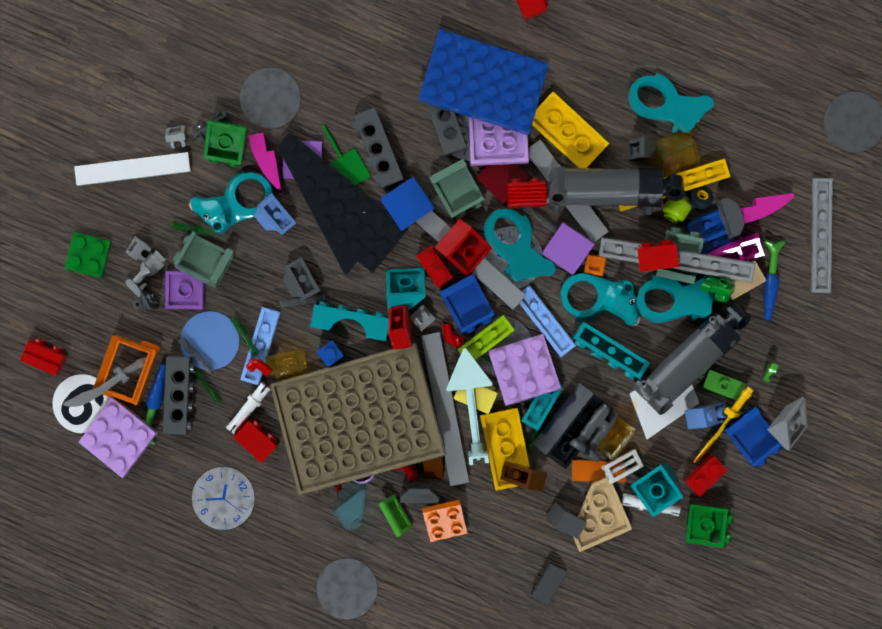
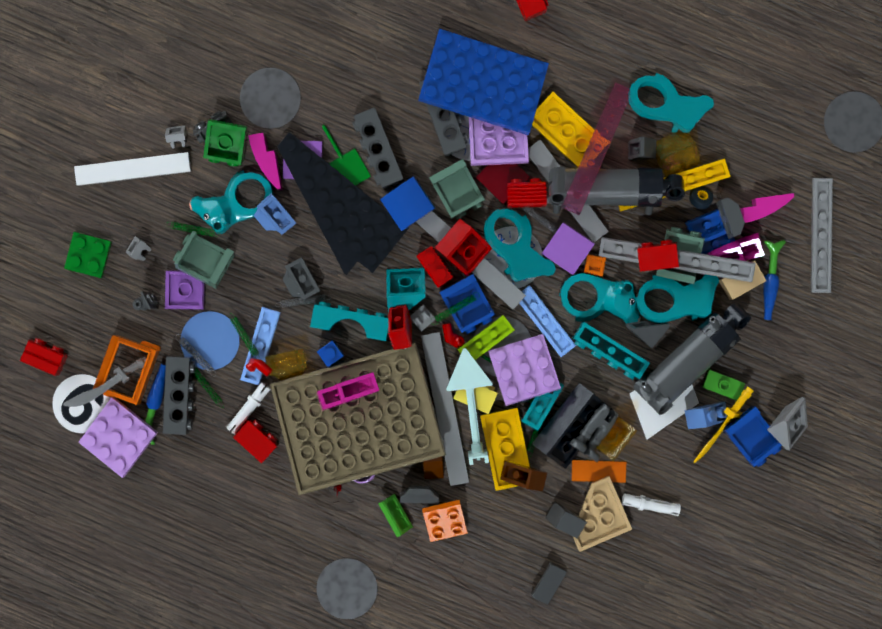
(149, 267): light grey piece -> none
(223, 498): flat silver sticker -> none
(347, 391): none -> dark pink slope
(352, 510): clear light blue slope -> none
(411, 472): red arm -> none
(452, 310): none -> green piece
(596, 149): none -> clear pink tile
(609, 472): white tile -> none
(648, 331): none -> dark grey slope
(658, 489): teal slope -> none
(677, 210): lime head -> none
(705, 475): red brick -> none
(709, 525): green plate -> none
(720, 287): green plate -> none
(771, 368): bright green tile -> none

